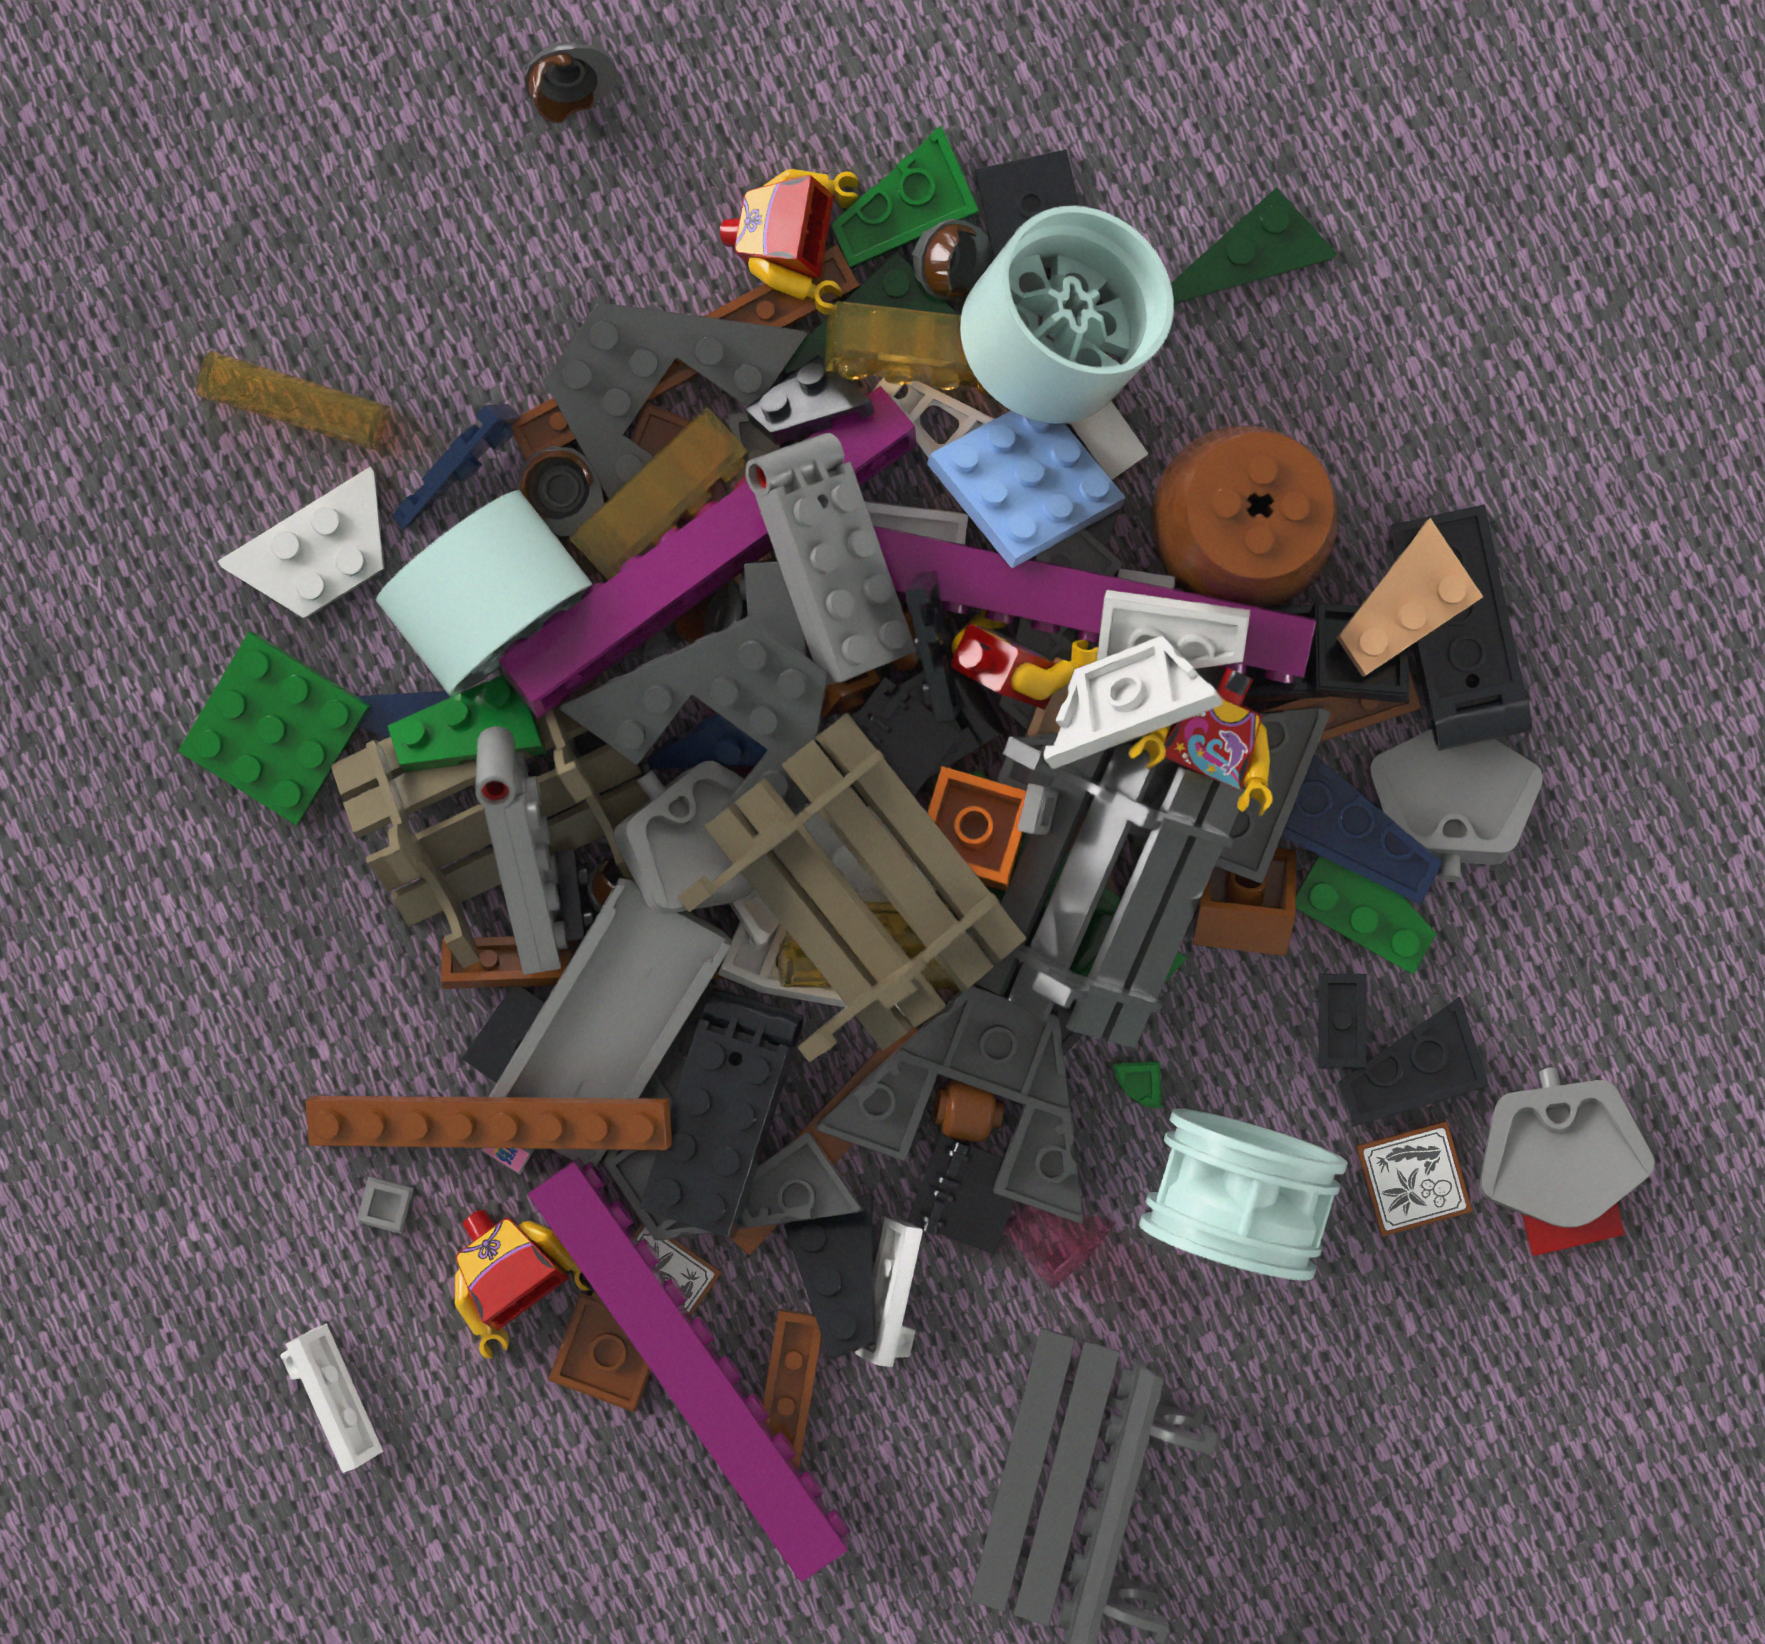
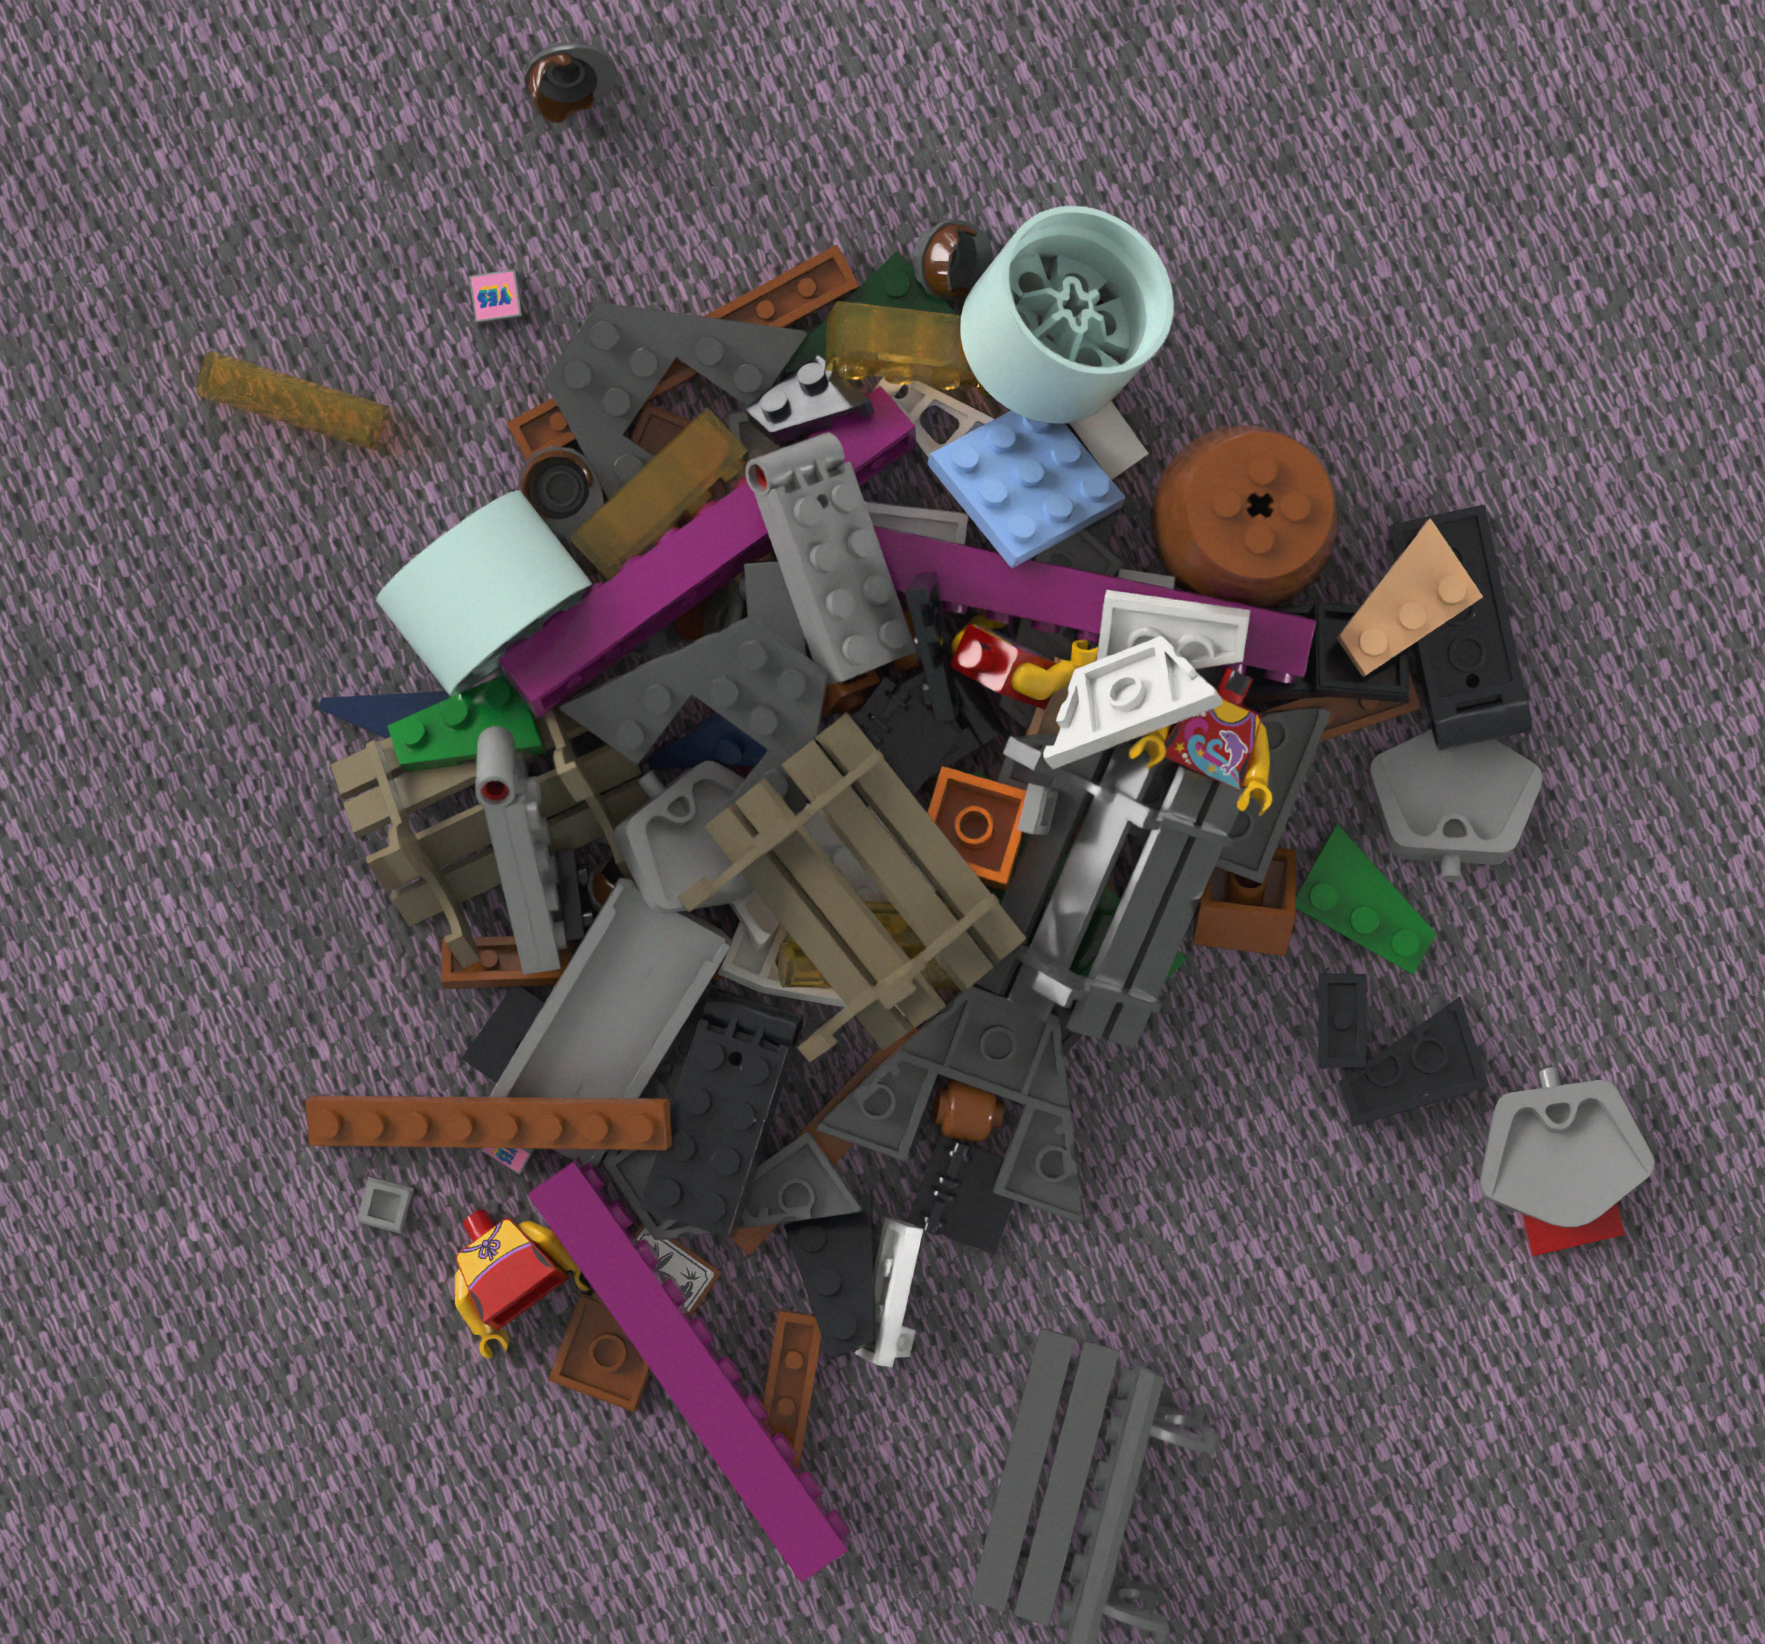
(274, 728): green plate -> none
(316, 550): white wing -> none
(333, 1396): white hinge -> none
(460, 460): dark blue wing -> none
(496, 296): none -> tile
(787, 229): torso -> none
(909, 200): green wing -> none
(1021, 190): black plate -> none
(1056, 1243): clear pink slope -> none
(1140, 1081): green tile -> none
(1243, 1195): light aqua wheel -> none
(1261, 245): dark green wing -> none
(1355, 833): dark blue wing -> none
(1413, 1178): tile -> none

